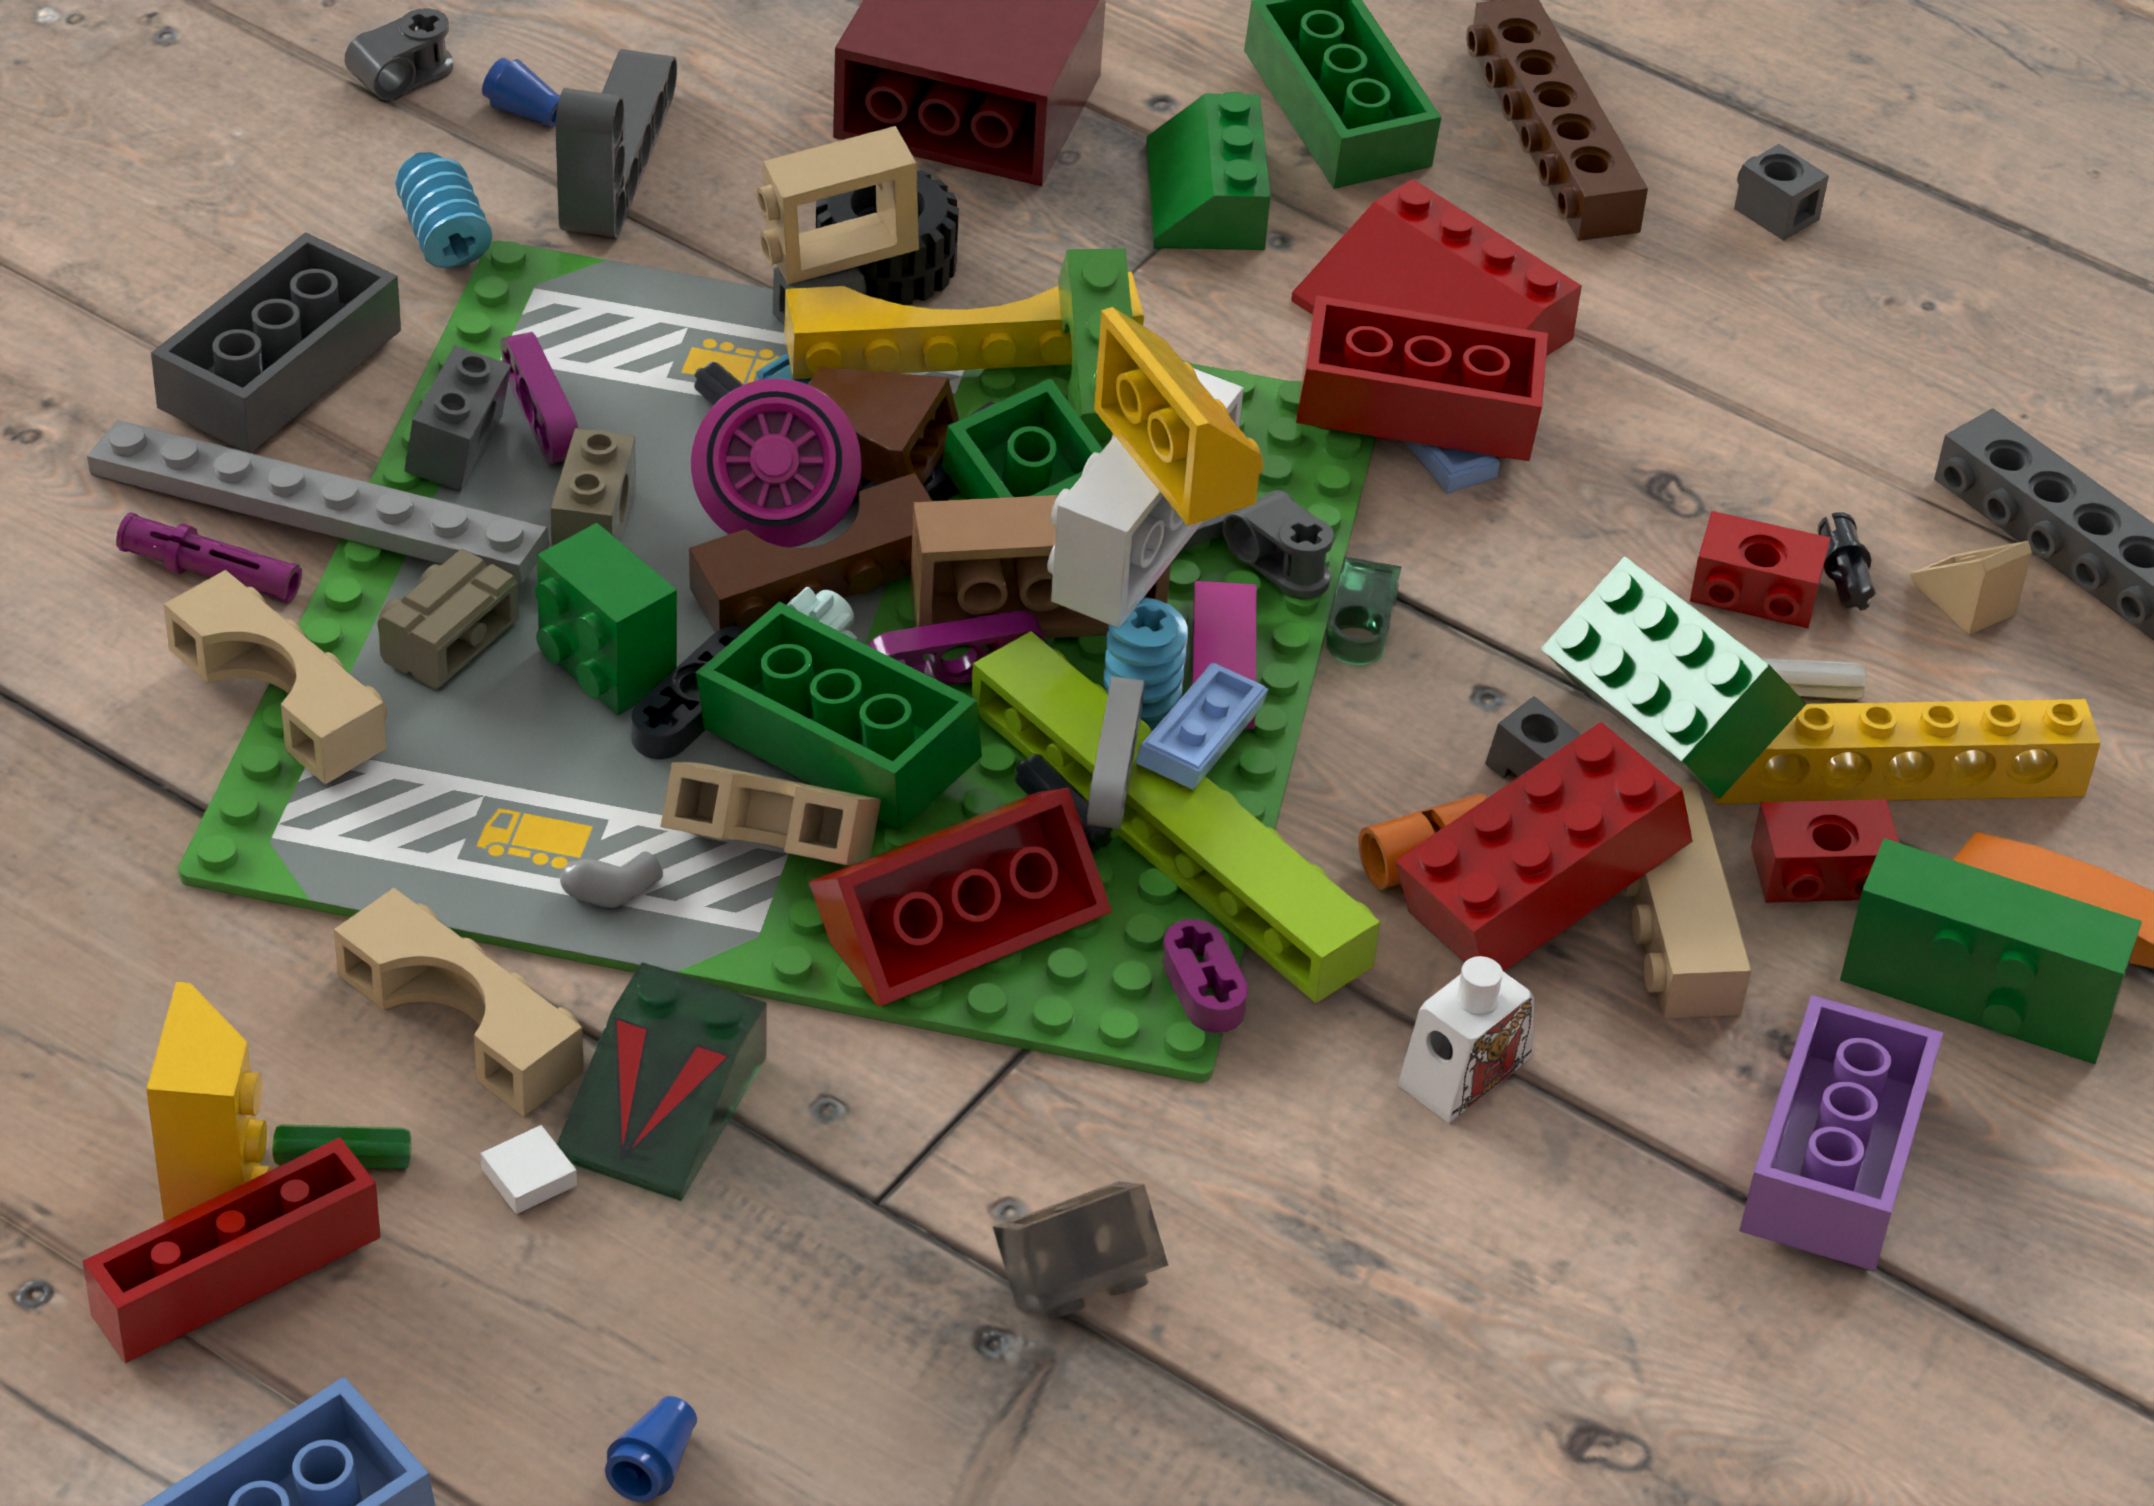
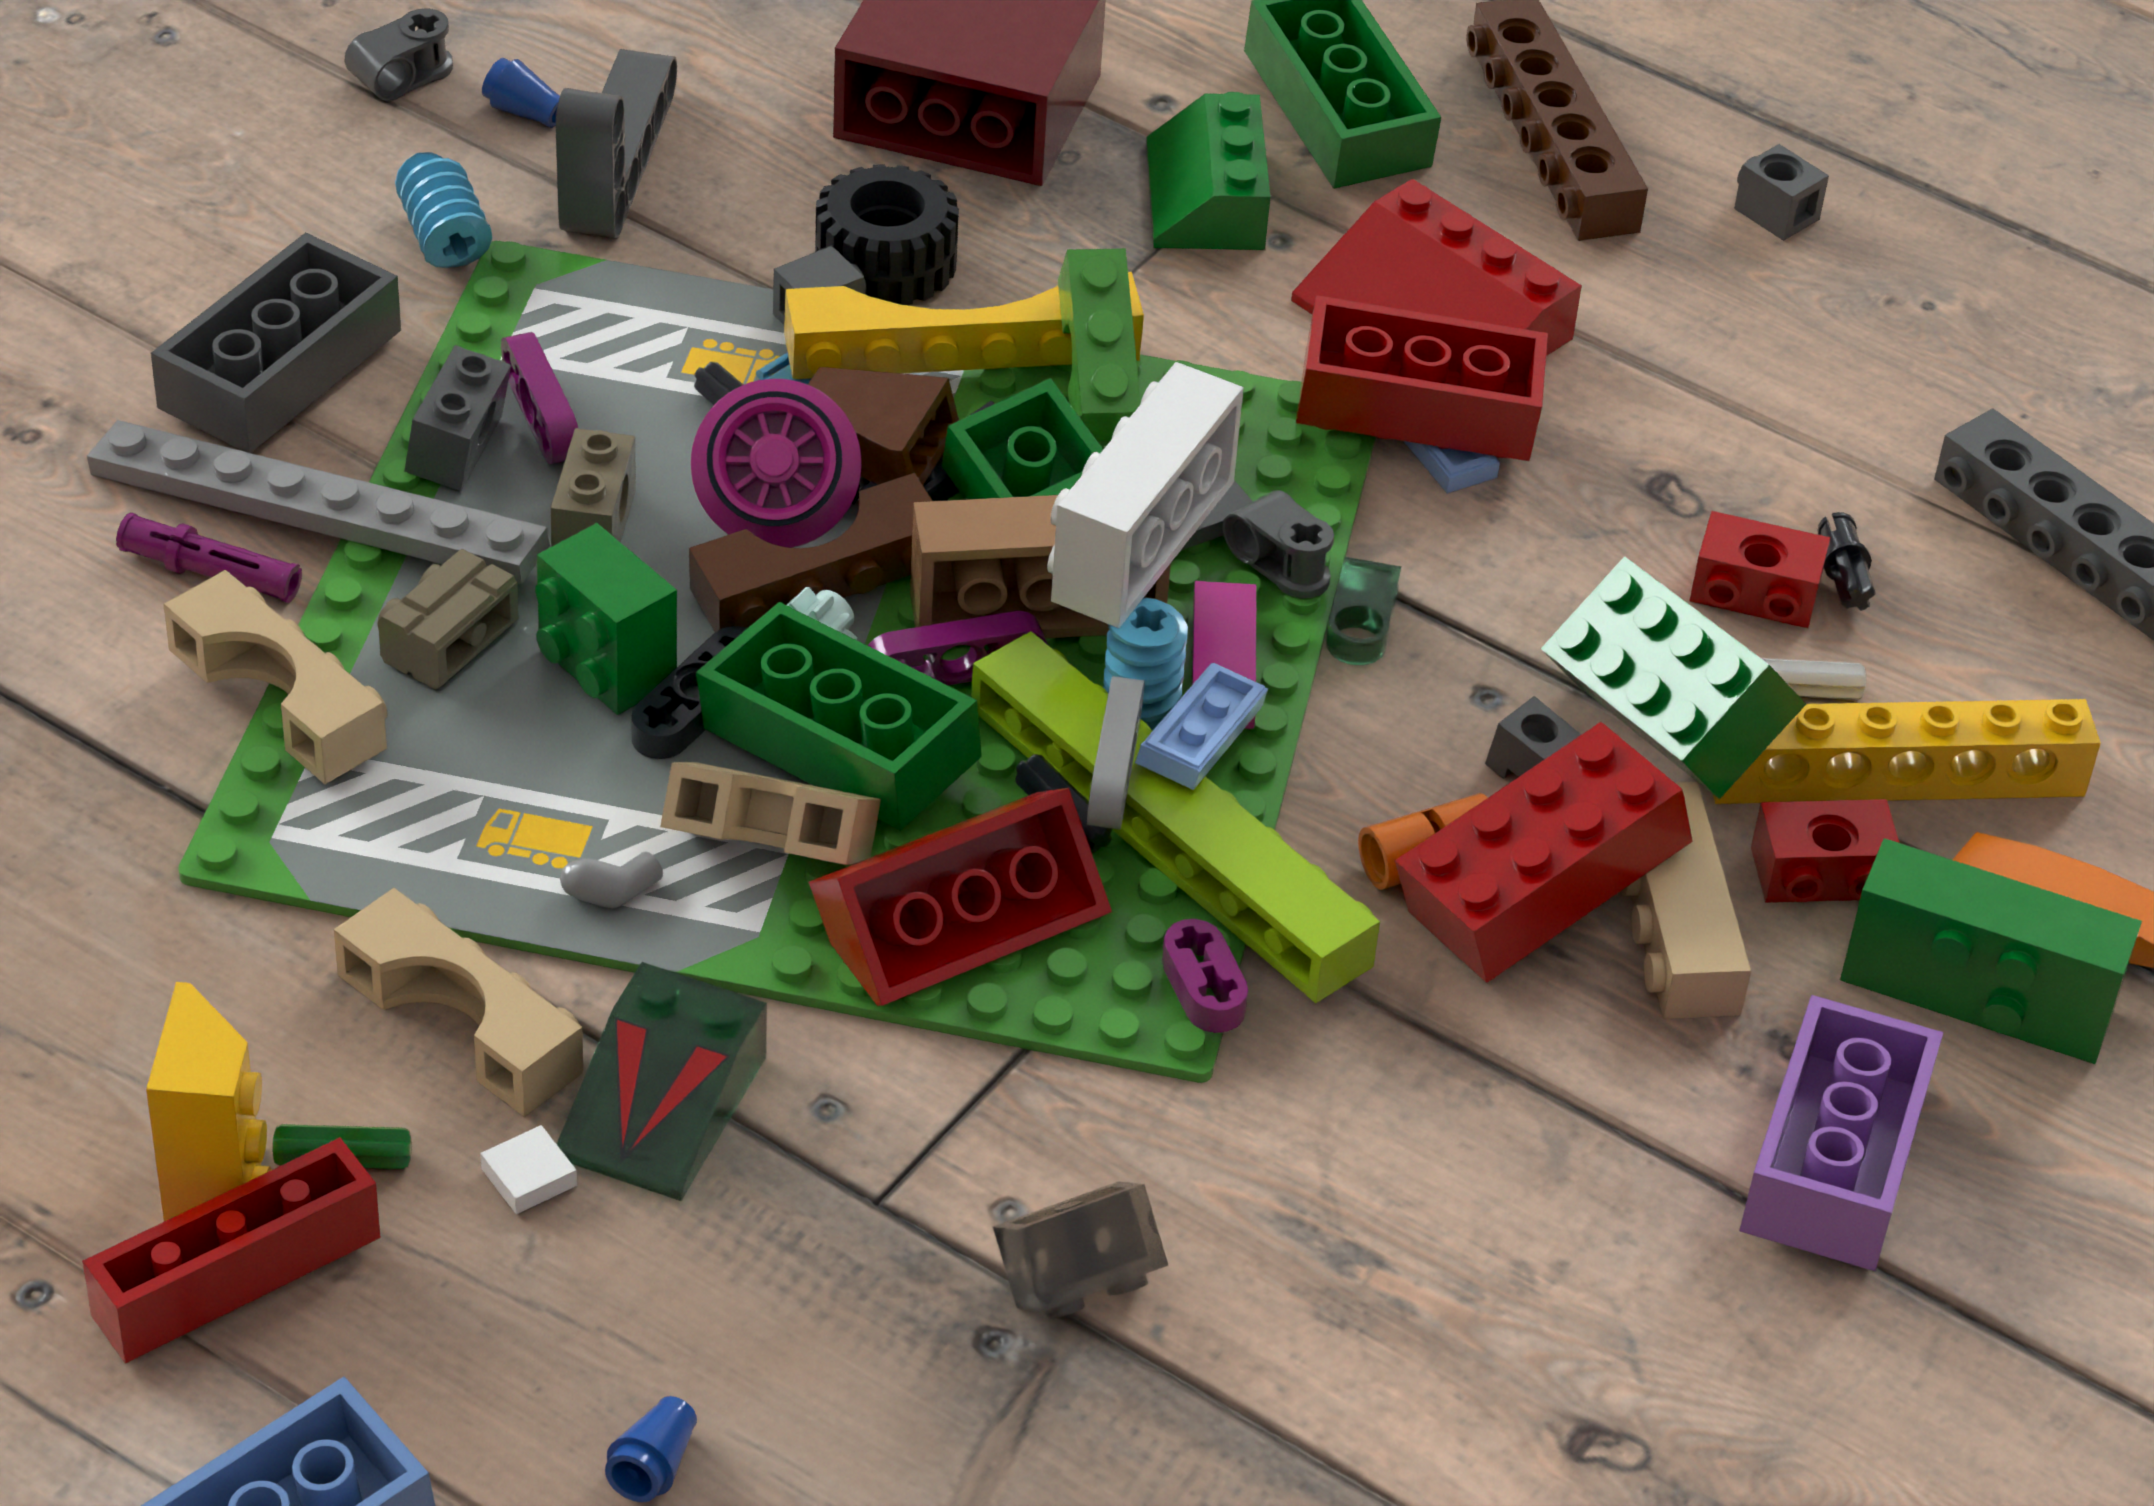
(831, 170): tan window -> none
(1172, 423): yellow slope -> none
(1468, 1039): white torso -> none
(1977, 585): tan slope -> none

